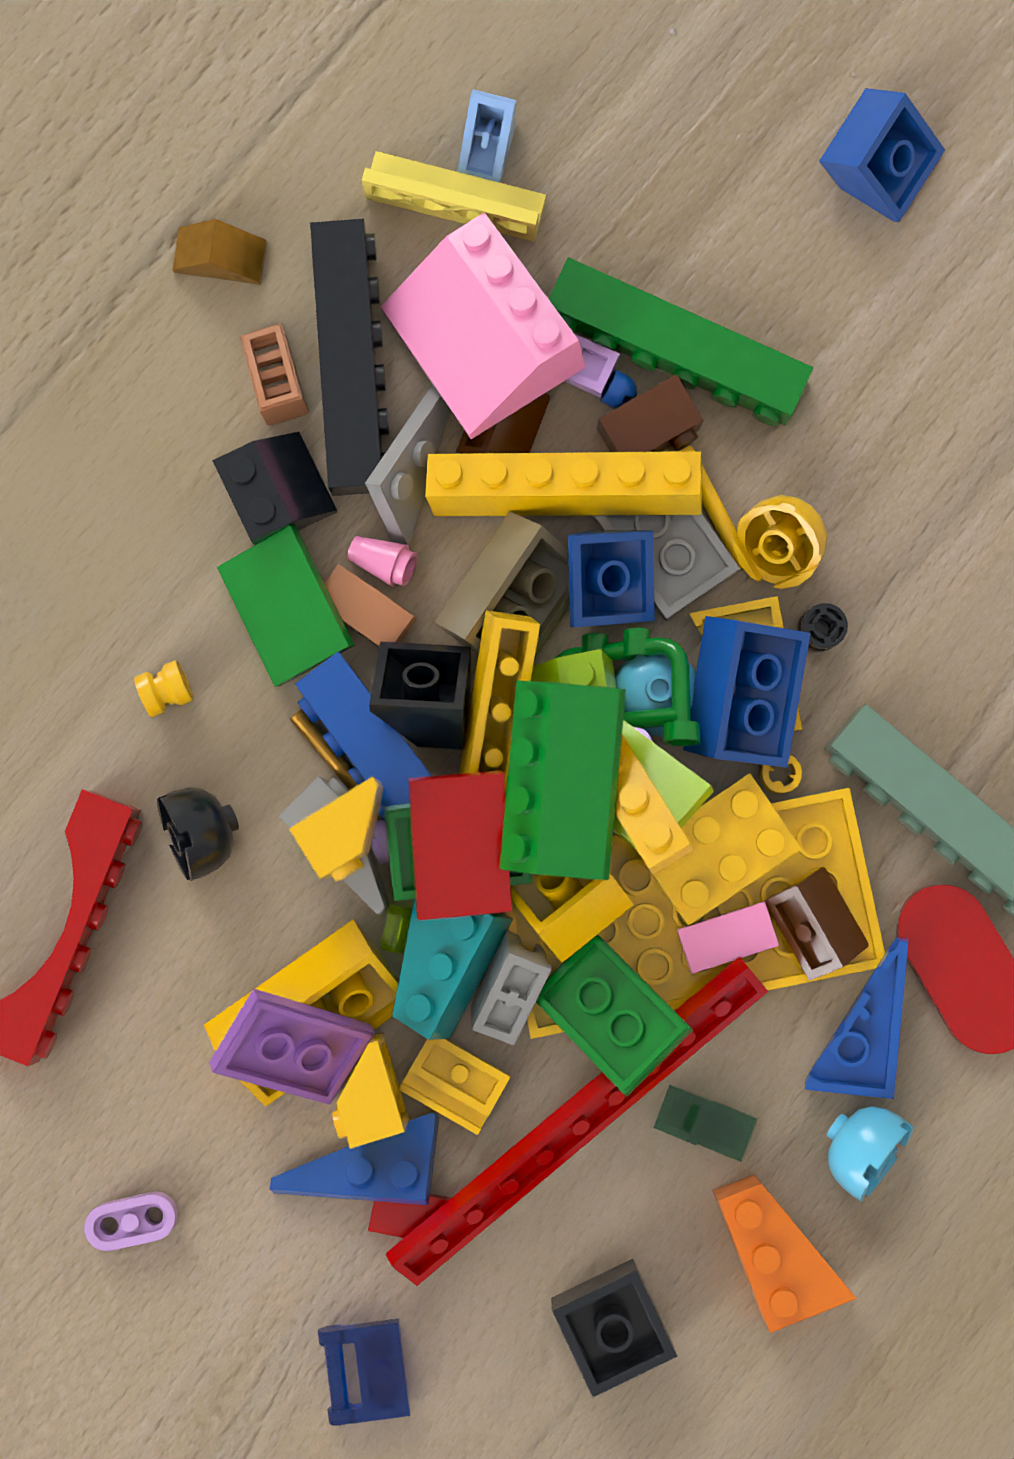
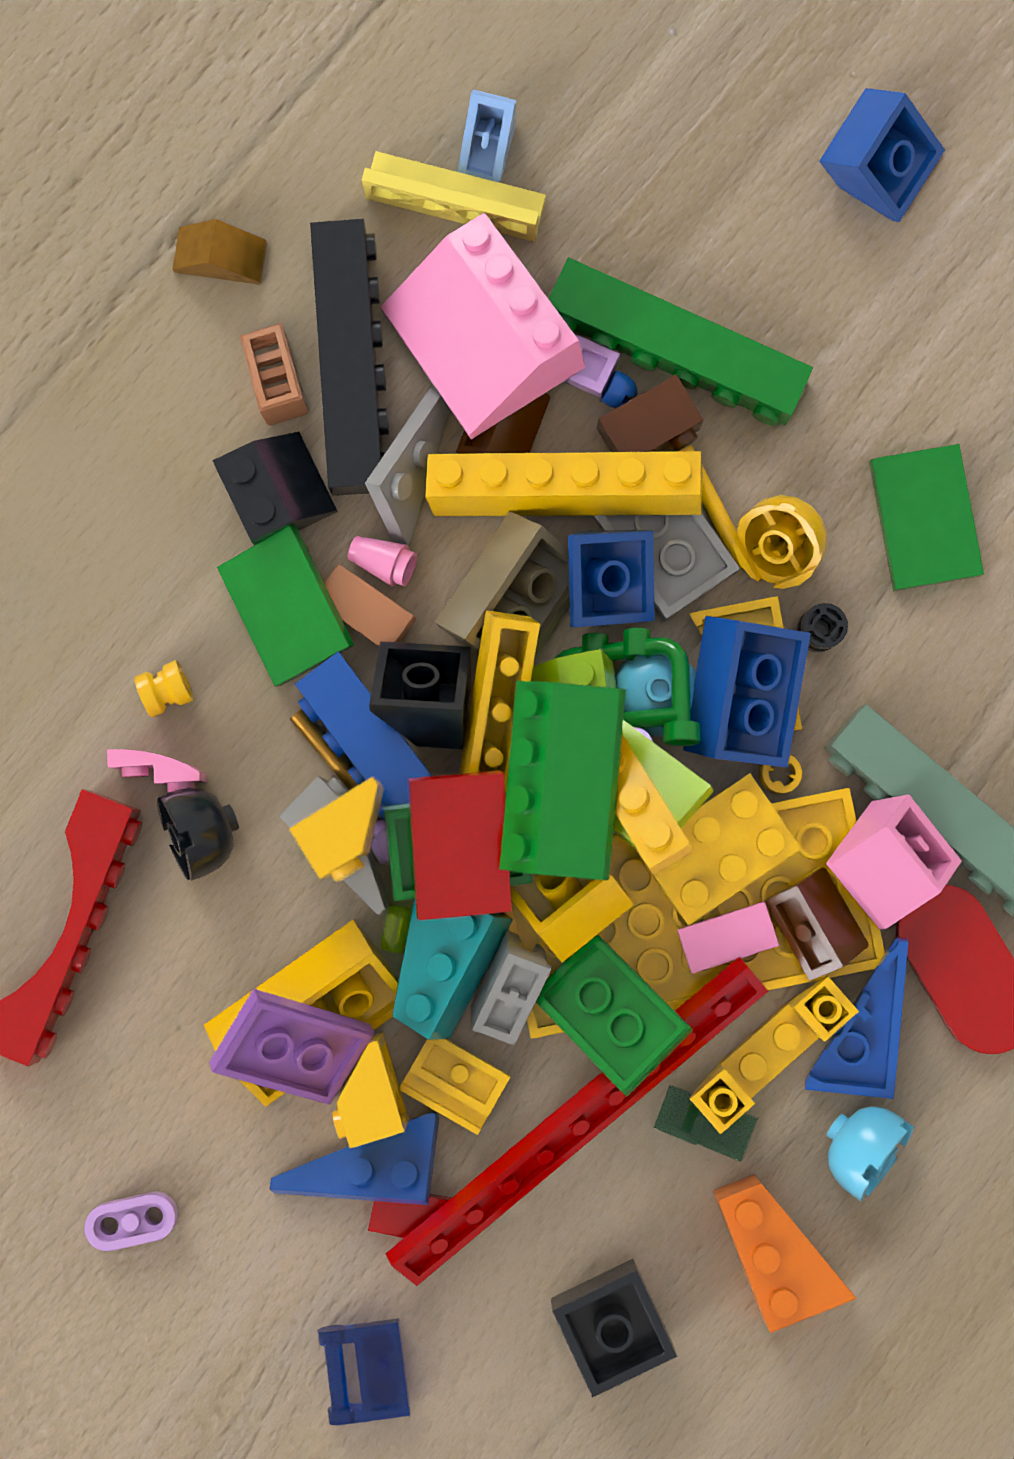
(167, 771): none -> bright pink slope
(769, 1050): none -> yellow slope
(893, 860): none -> bright pink slope
(926, 517): none -> green tile

